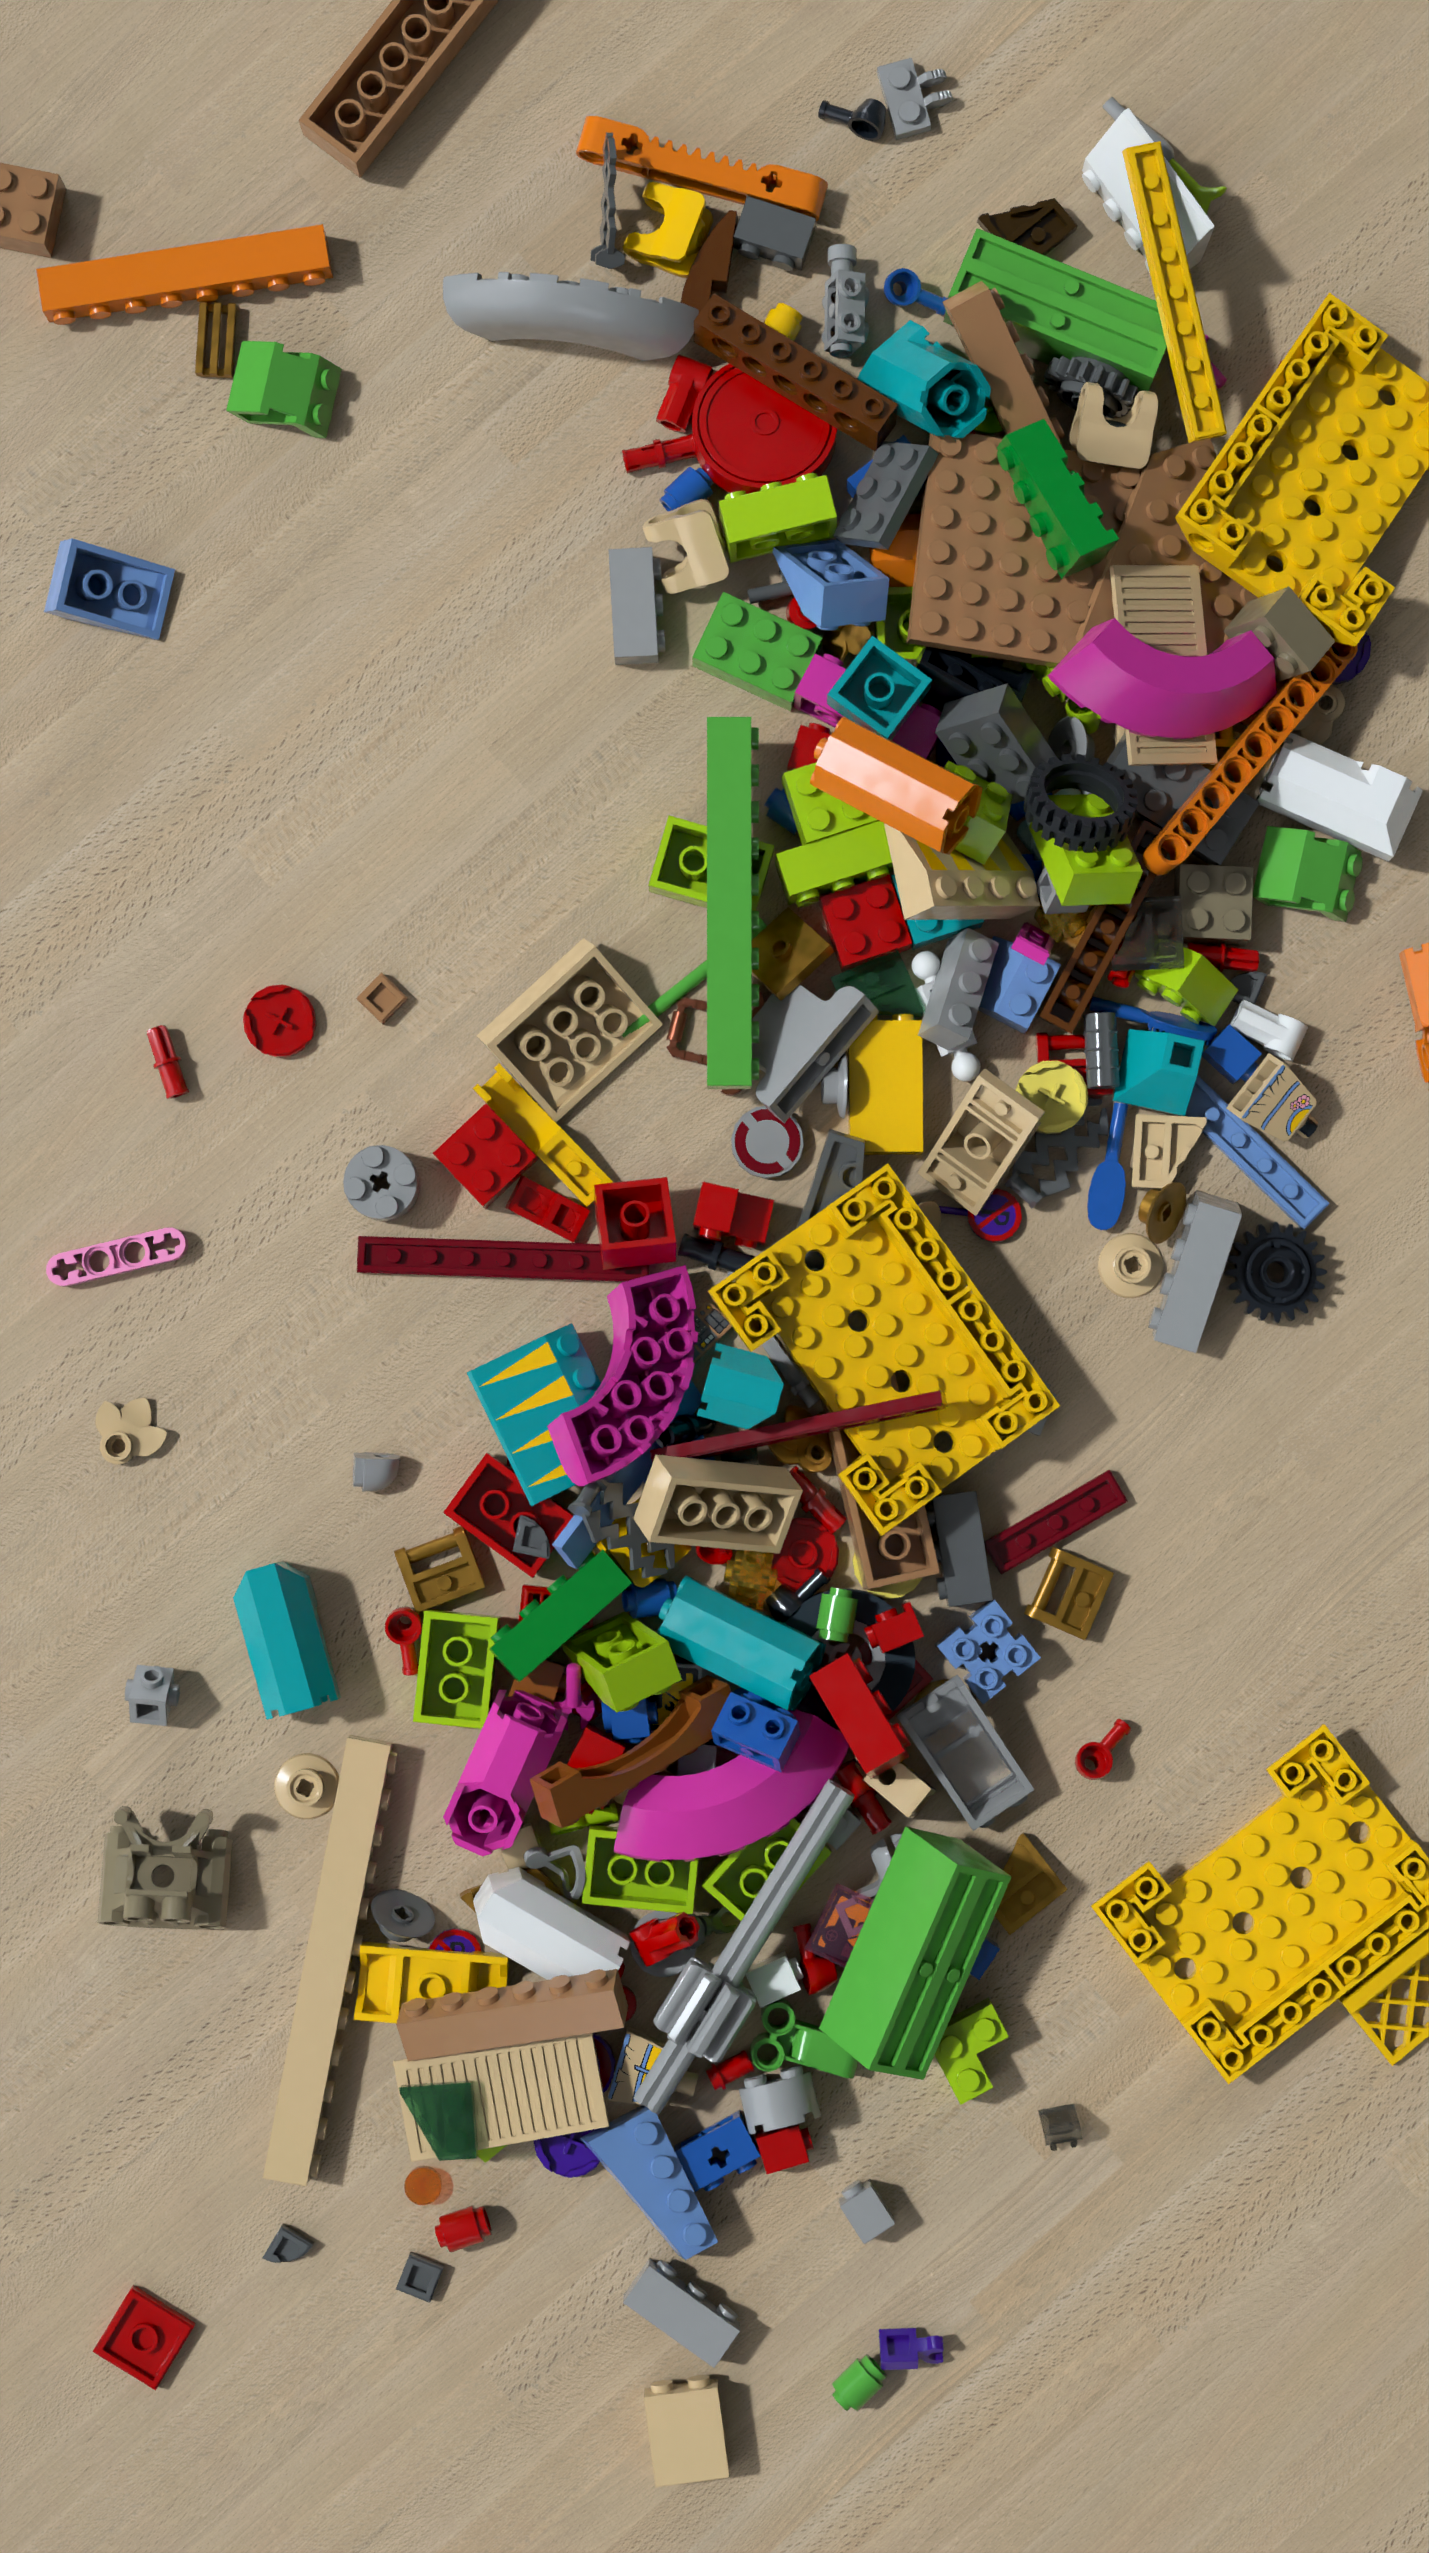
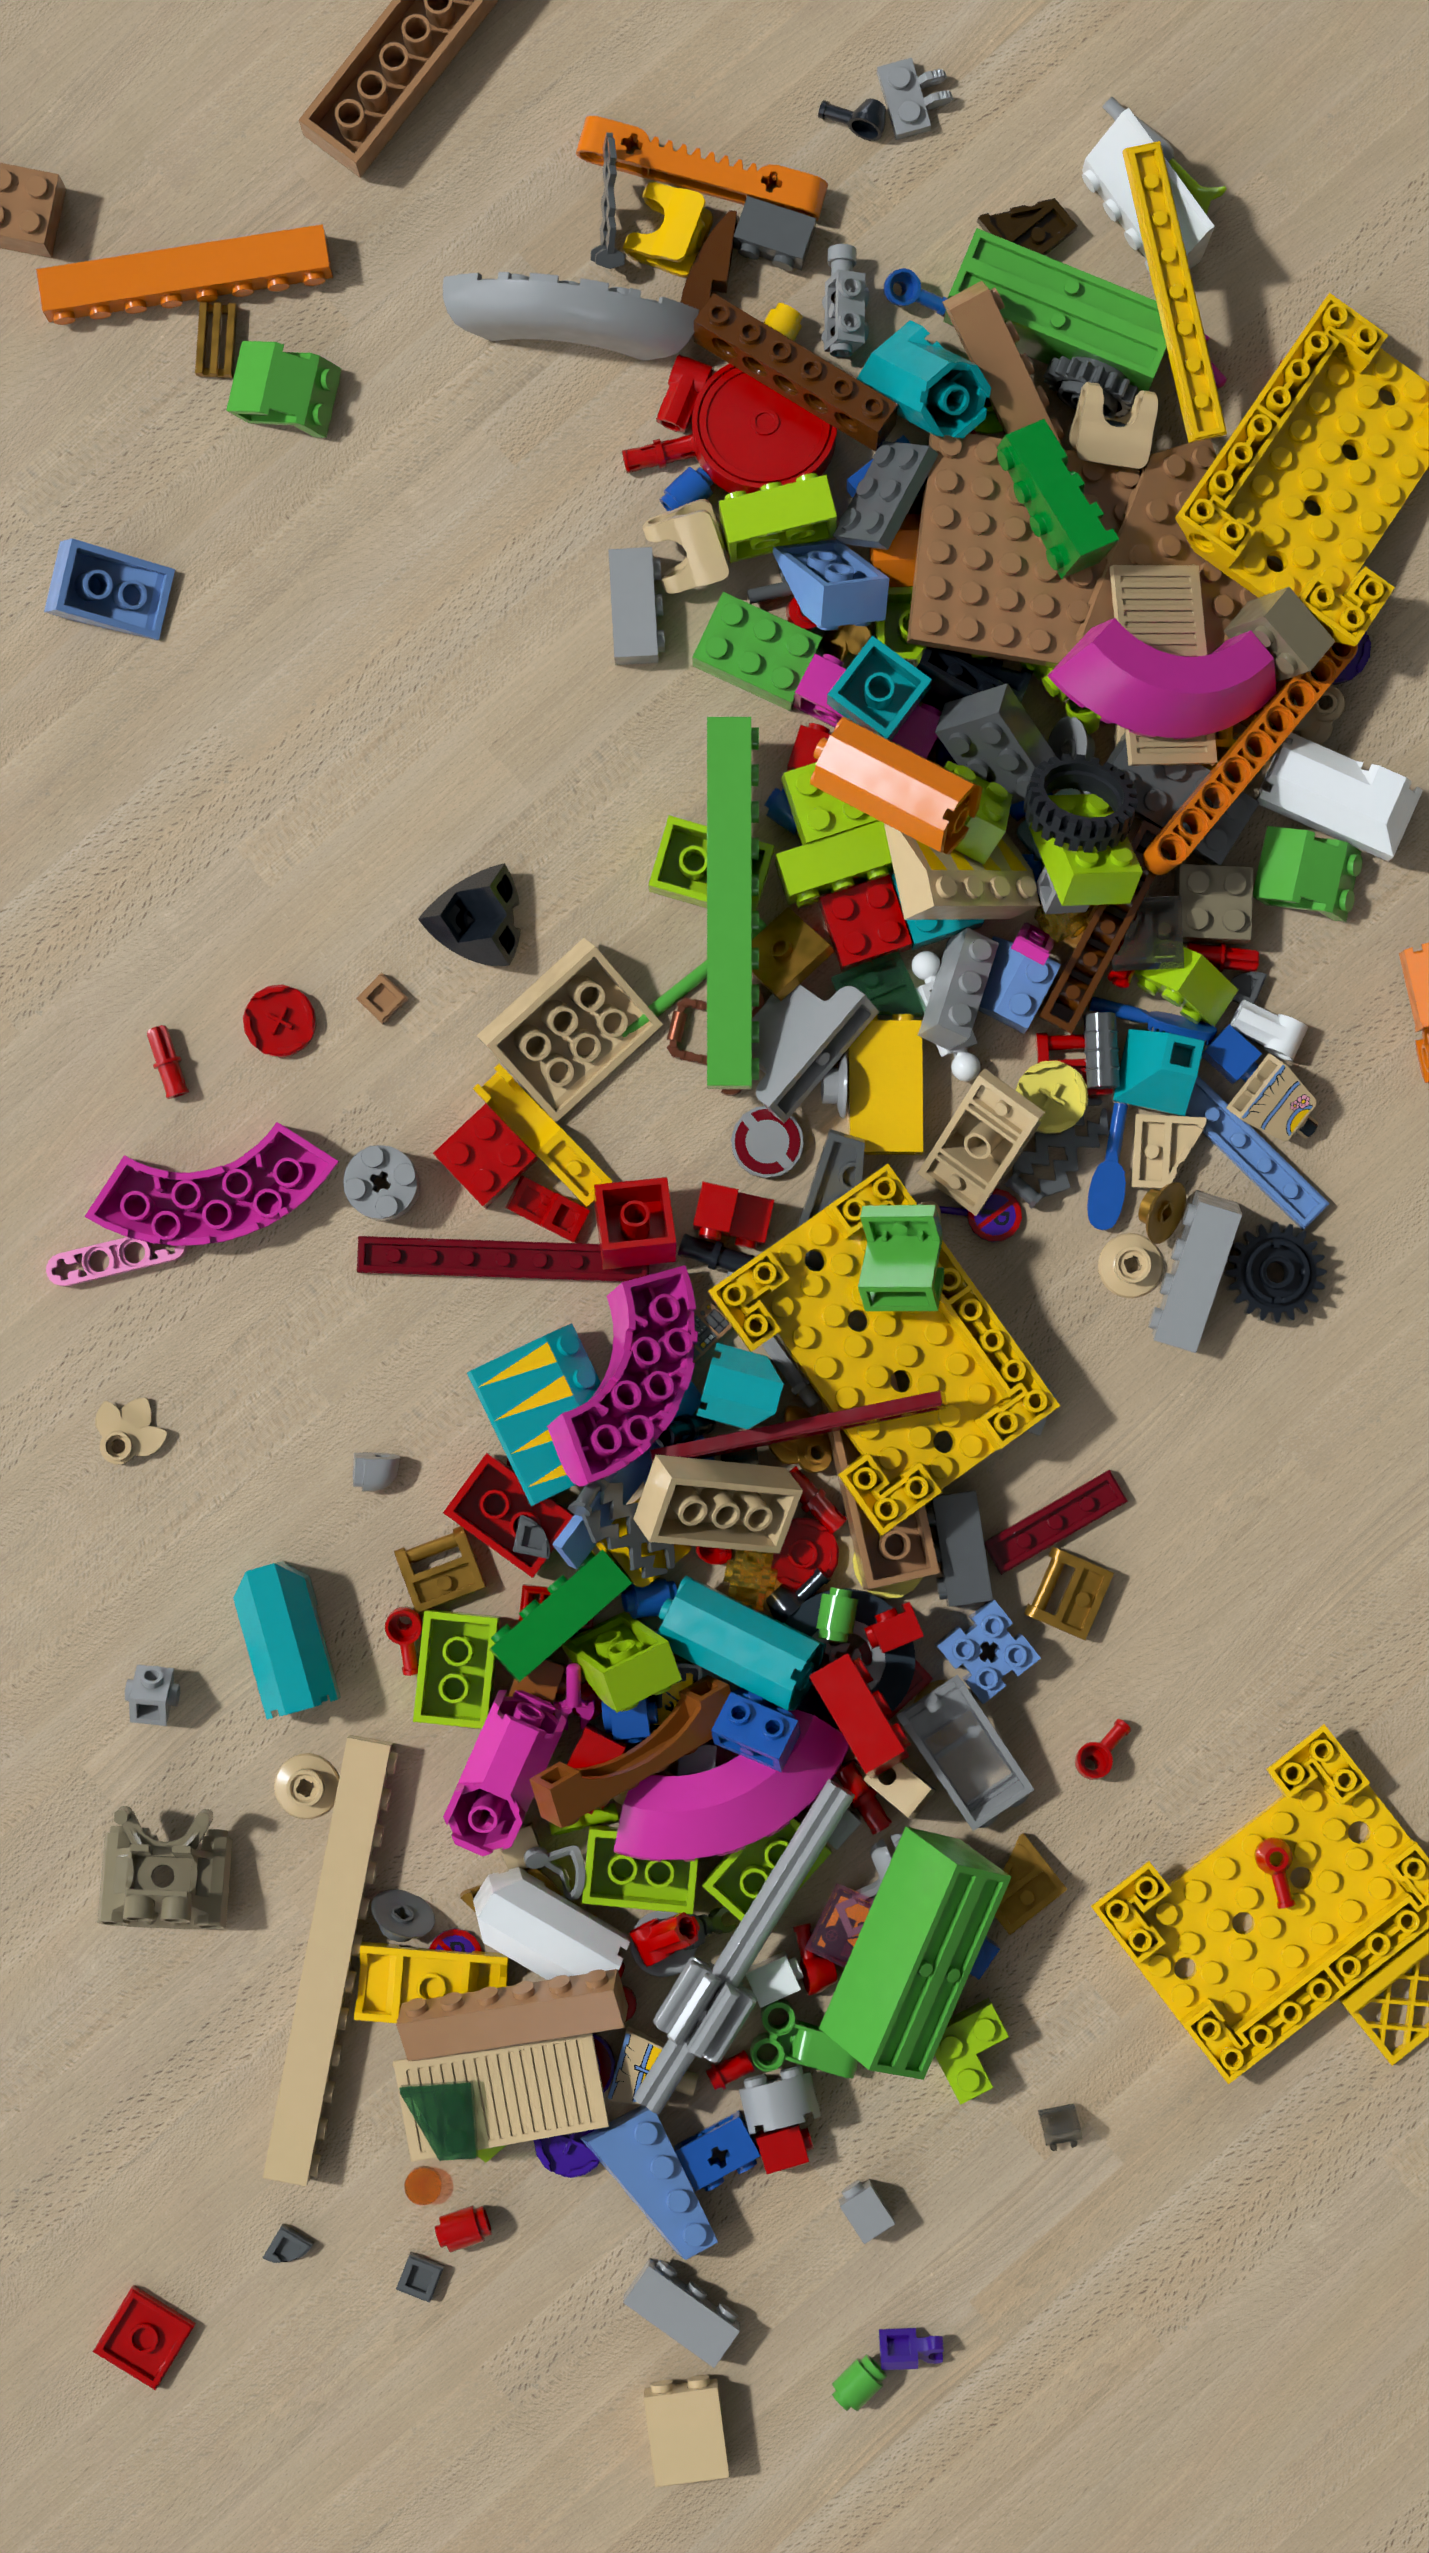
(212, 1202): none -> dark pink brick
(477, 917): none -> black brick
(901, 1258): none -> bright green piece
(1277, 1872): none -> red bar

